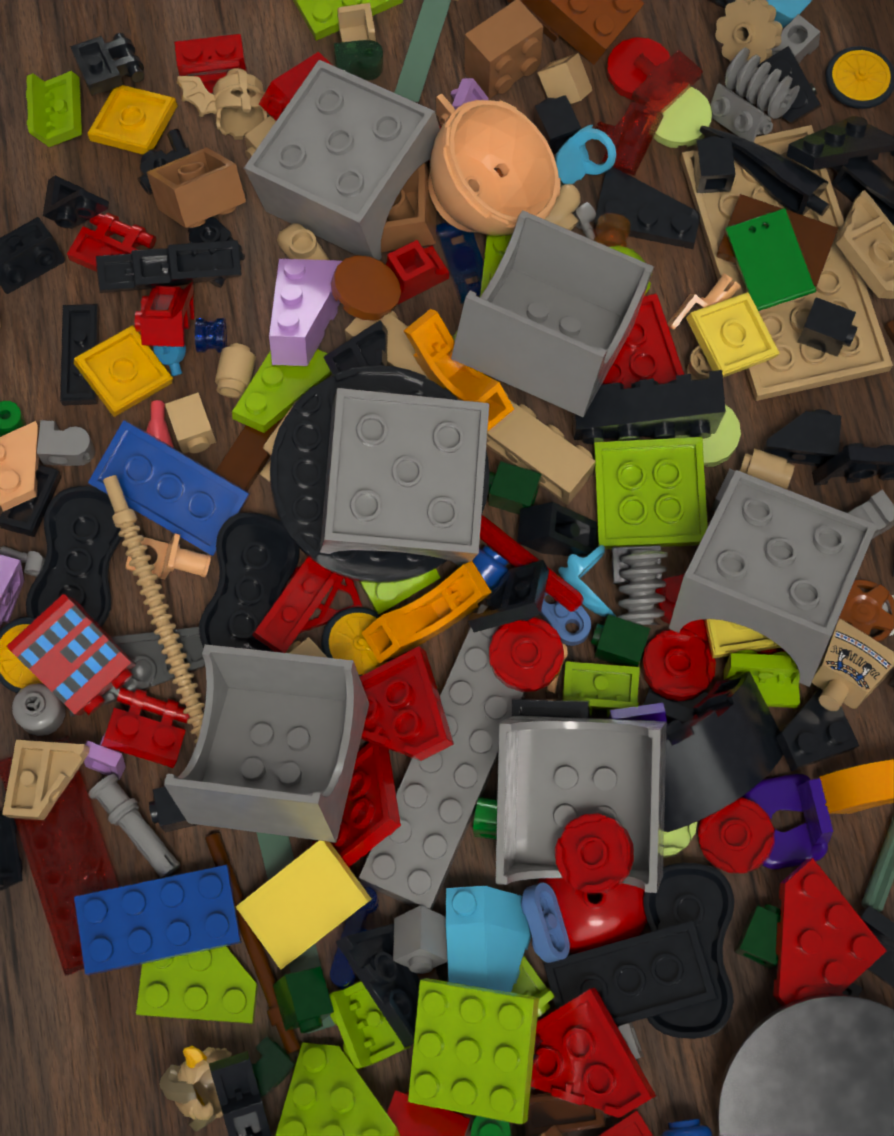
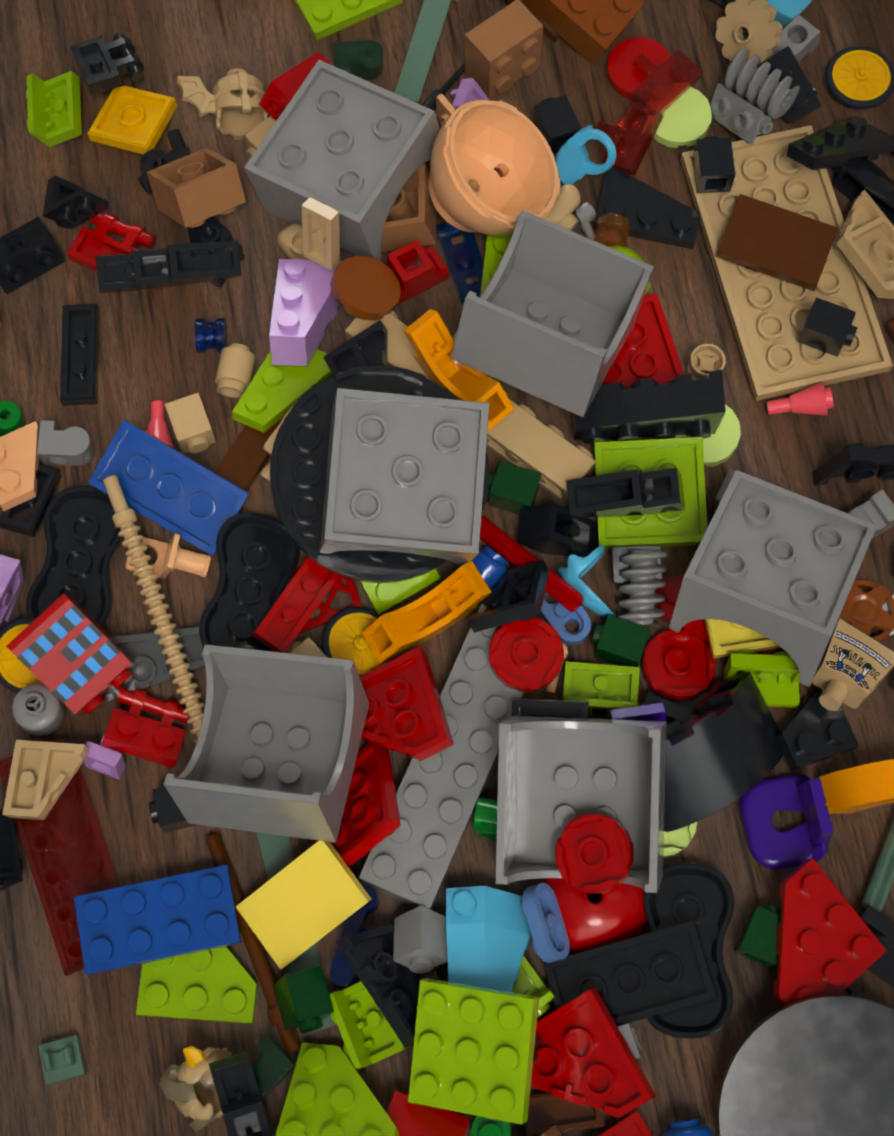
(33, 560): light grey hand -> none
(62, 1060): none -> sand green tile
(123, 371): yellow plate -> none
(125, 813): light grey pin -> none
(165, 315): red window -> none
(171, 356): dark azure piece -> none
(210, 57): red window -> none
(321, 233): none -> tan plate
(356, 23): tan panel -> none
(430, 102): none -> black piece
(566, 78): tan panel -> none
(626, 494): none -> black slope
(715, 296): light nougat bracket -> none
(732, 335): light yellow tile -> none
(737, 837): red tile -> none
(768, 468): tan brick -> none
(770, 260): green container -> none
(780, 176): black piece -> none
(807, 439): black slope -> none
(809, 401): none -> coral cone

